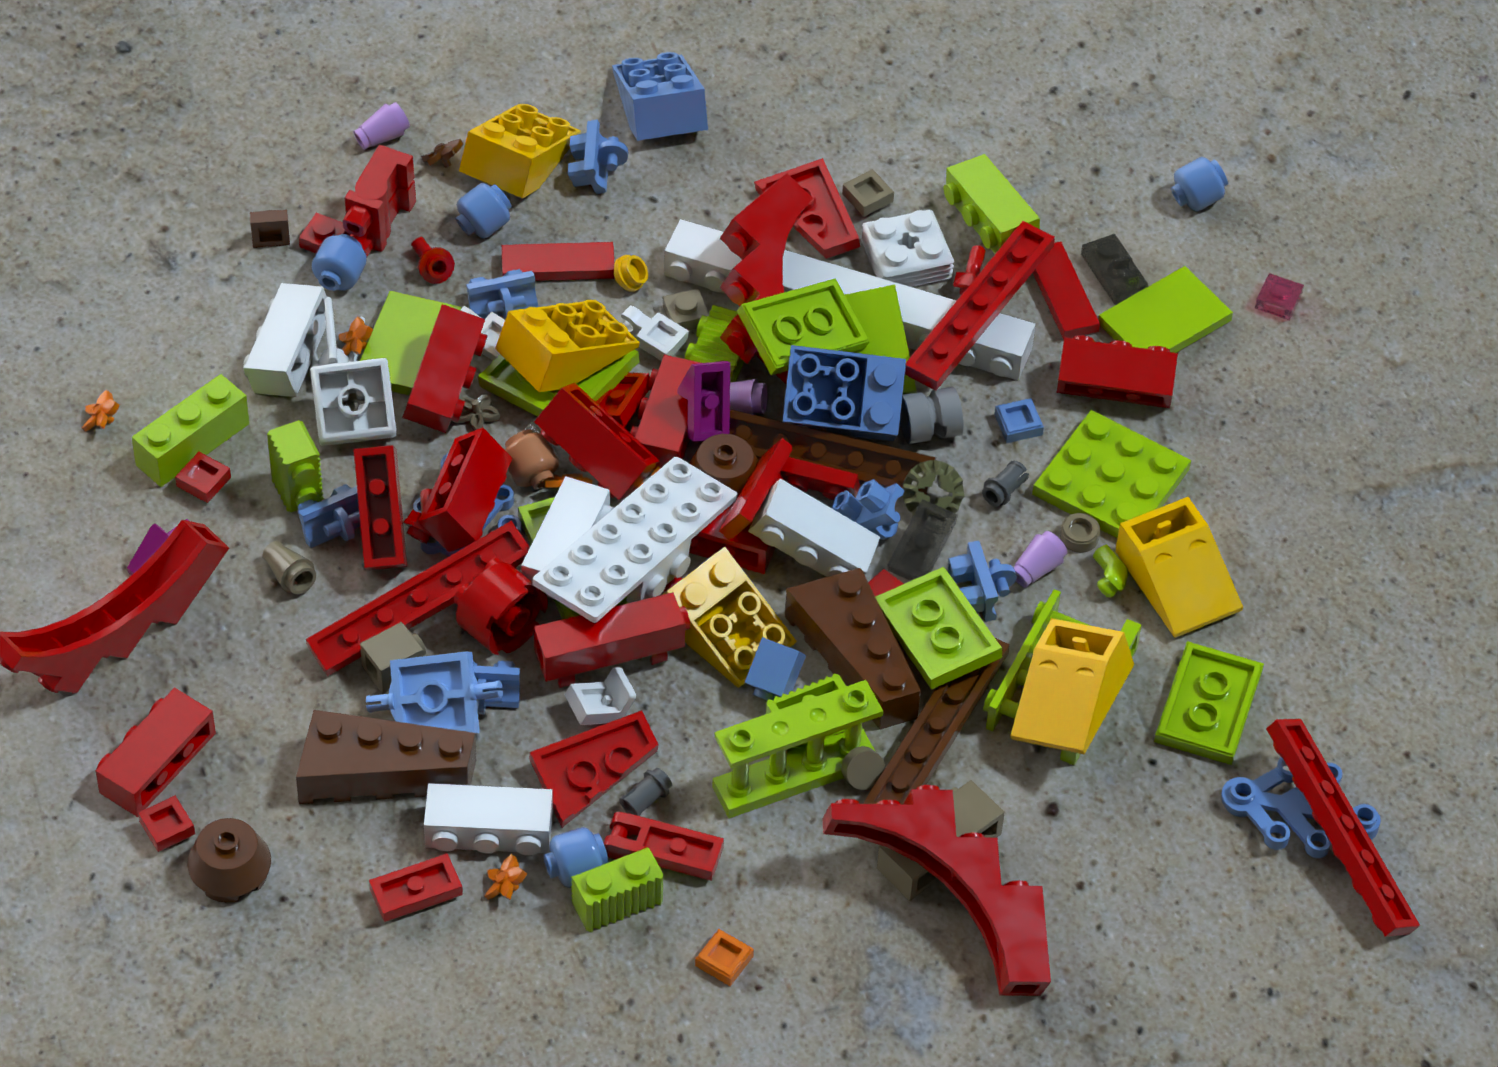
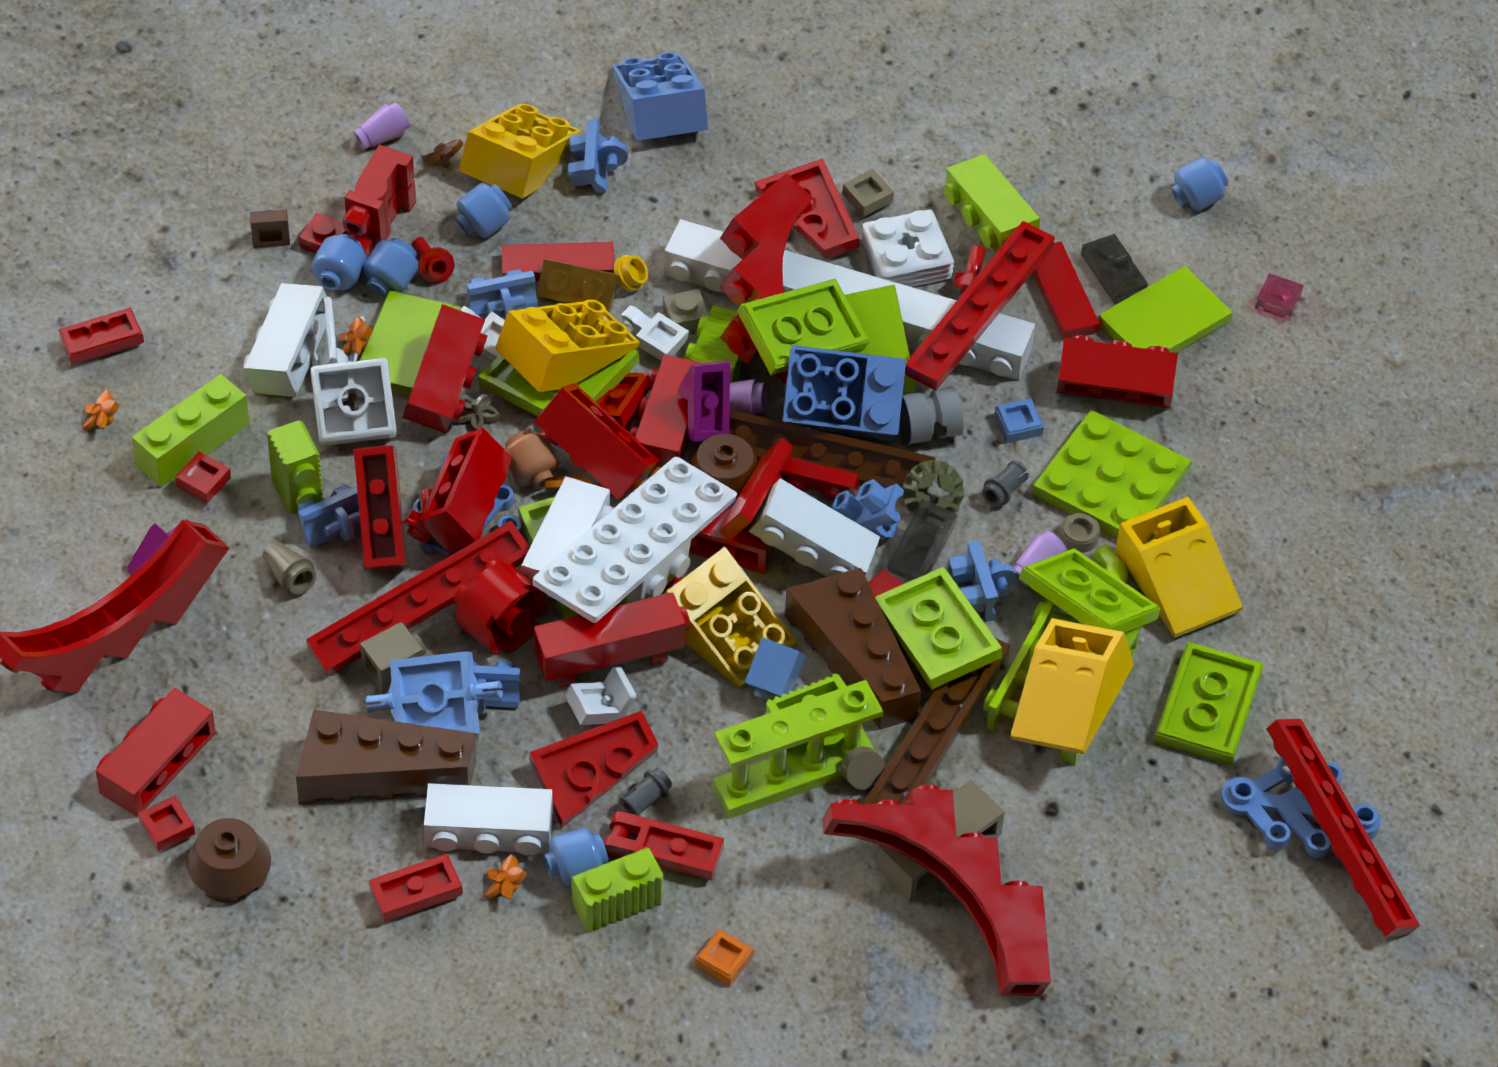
(101, 336): none -> red plate
(390, 266): none -> medium blue head
(576, 283): none -> pearl gold plate
(1089, 592): none -> lime tile

